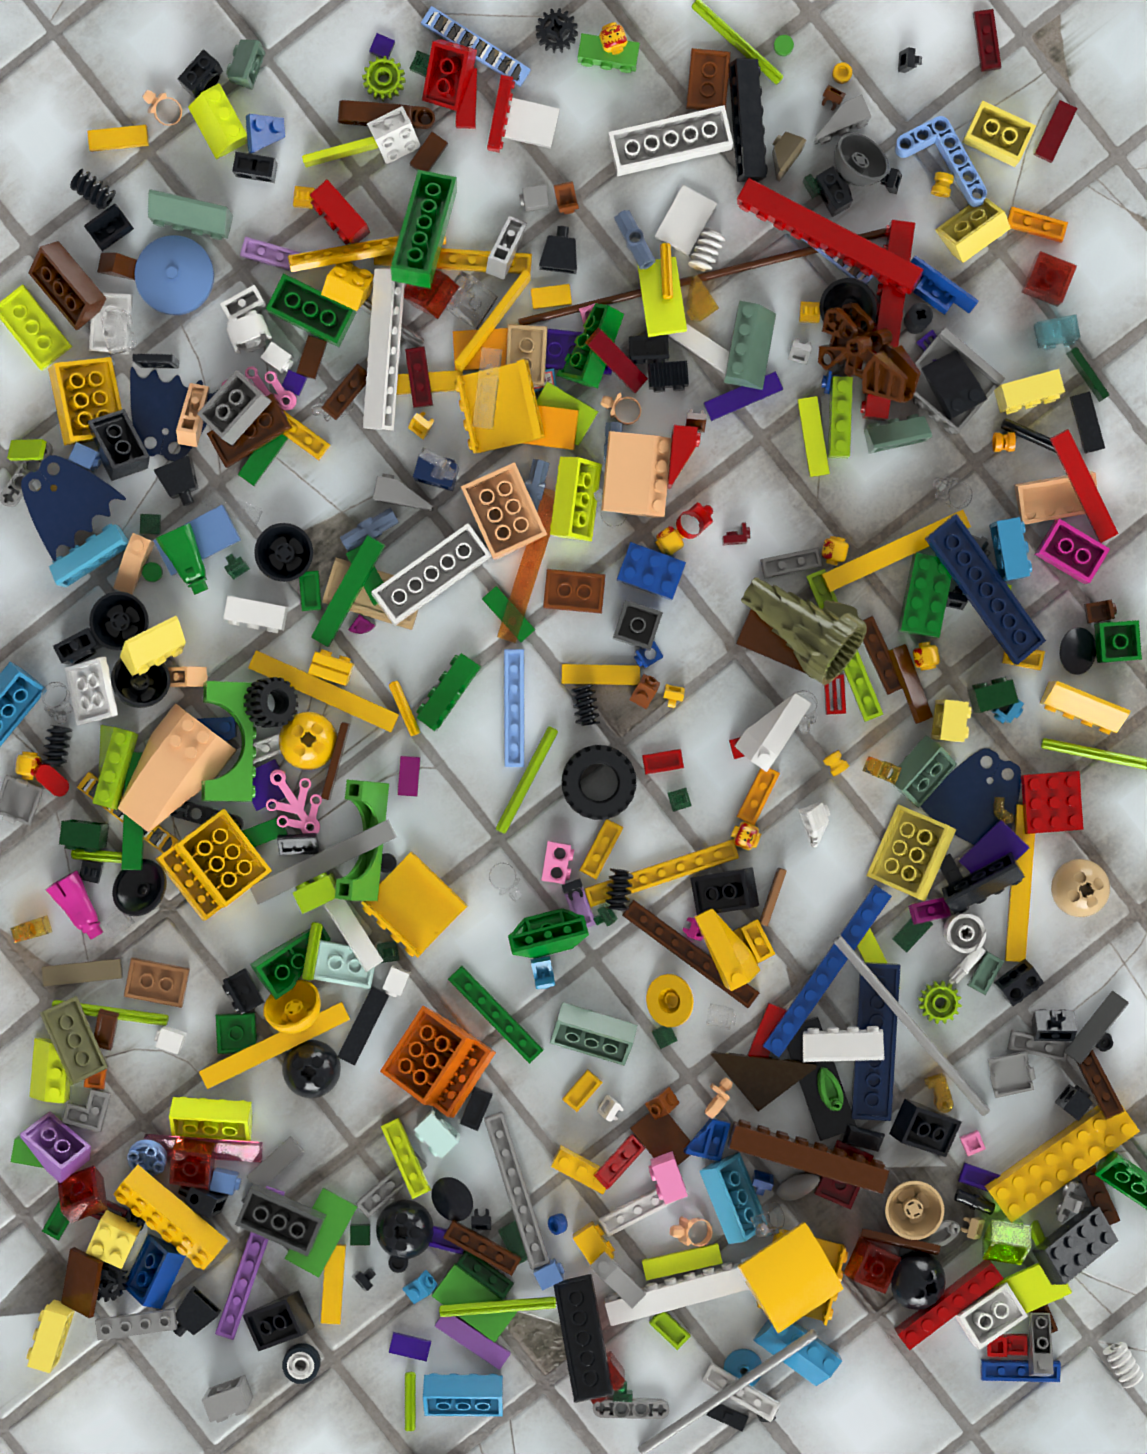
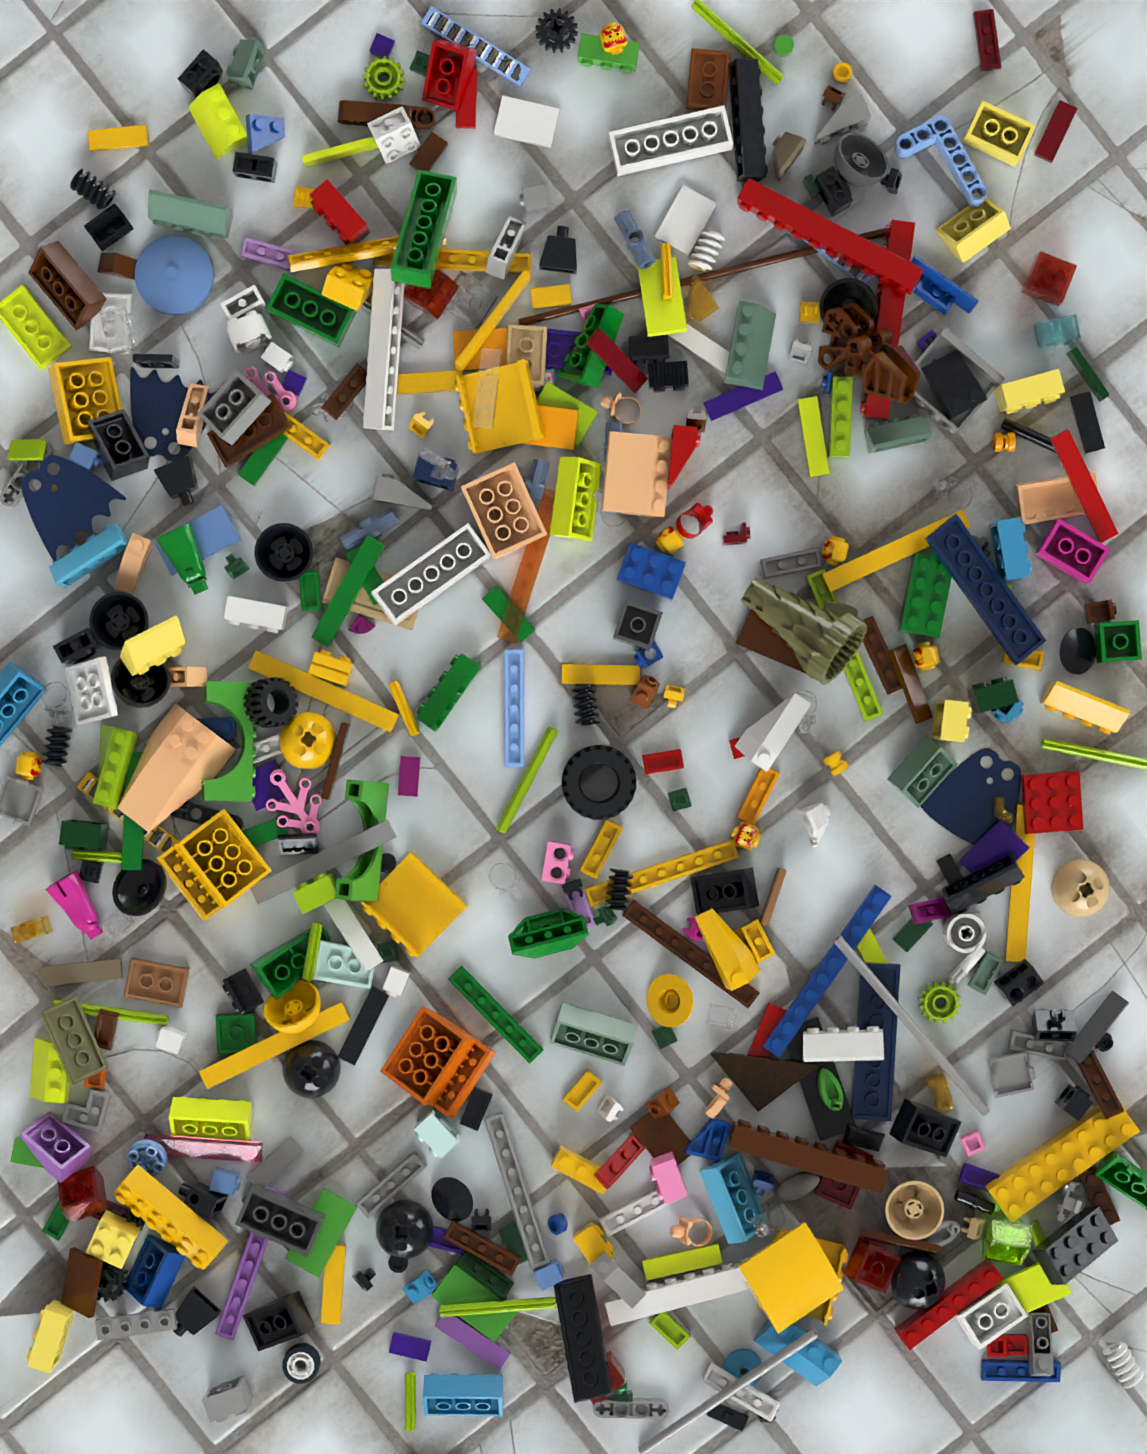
(51, 780): red tile -> none
(150, 97): light nougat piece -> none
(150, 524): clear green tile -> none
(152, 572): green tile -> none
(192, 1163): clear red brick -> none
(311, 357): reddish brown tile -> none
(360, 1234): dark green tile -> none
(405, 1158): neon yellow tile -> none
(419, 377): dark red tile -> none
(501, 109): red piece -> none
(543, 972): dark azure bracket -> none
(566, 197): dark orange bracket -> none
(574, 591): dark orange tile -> none
(834, 692): red tile -> none
(881, 769): clear yellow leg -> none
(908, 60): black tile -> none
(911, 322): black piece -> none
(911, 852): light yellow slope -> none
(942, 185): yellow wheel -> none
(956, 599): black tile -> none
(1037, 224): light orange tile -> none

